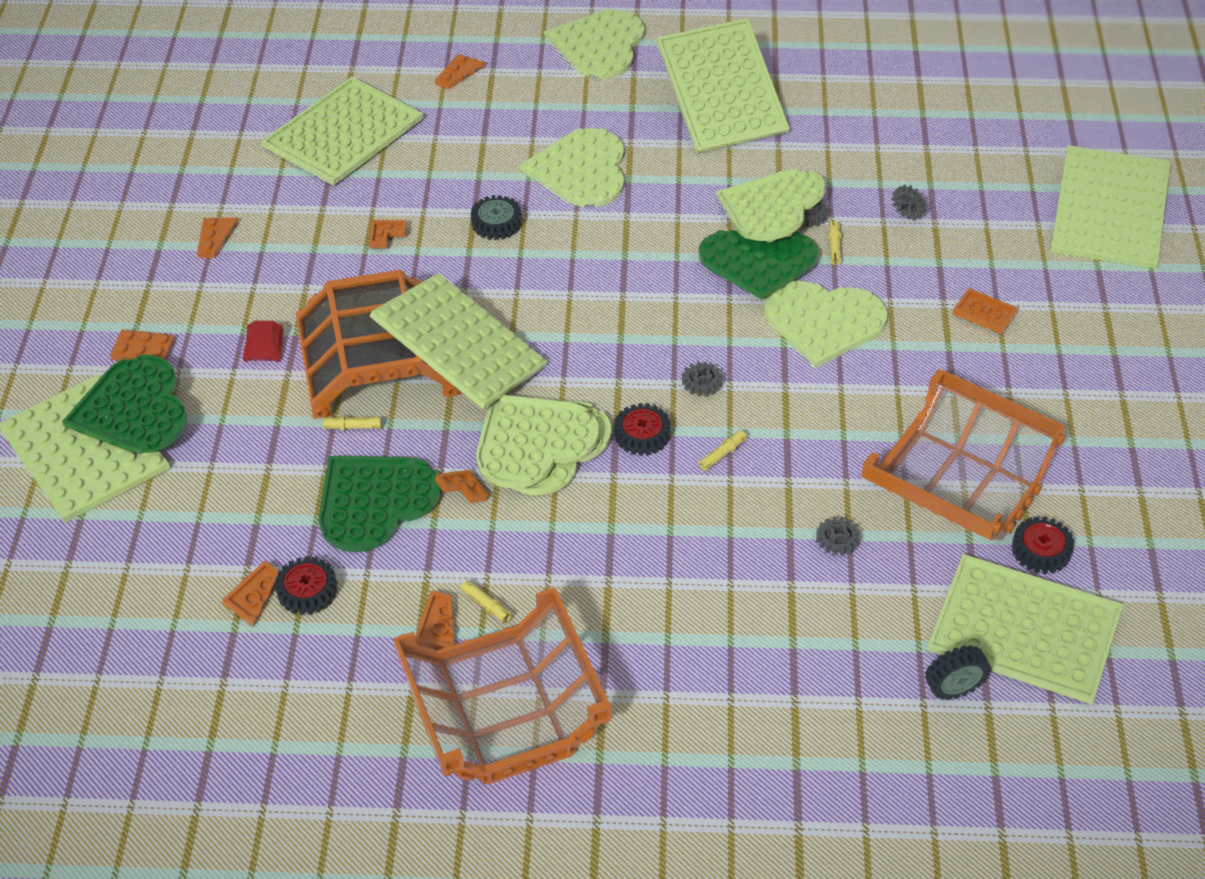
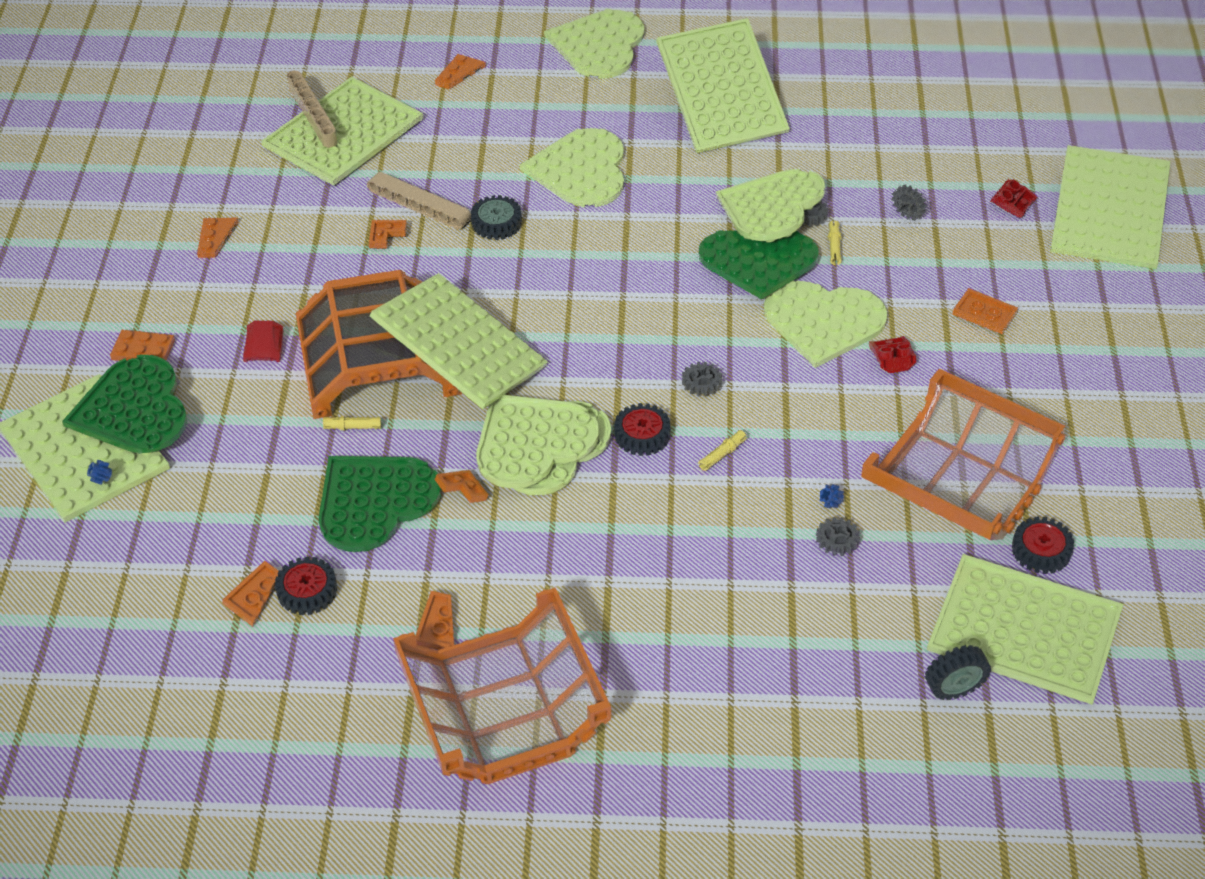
(99, 472): none -> blue gear
(312, 109): none -> tan beam
(419, 200): none -> tan beam
(491, 605): light yellow pin -> none
(831, 496): none -> blue gear
(893, 354): none -> red slope
(1014, 198): none -> red slope

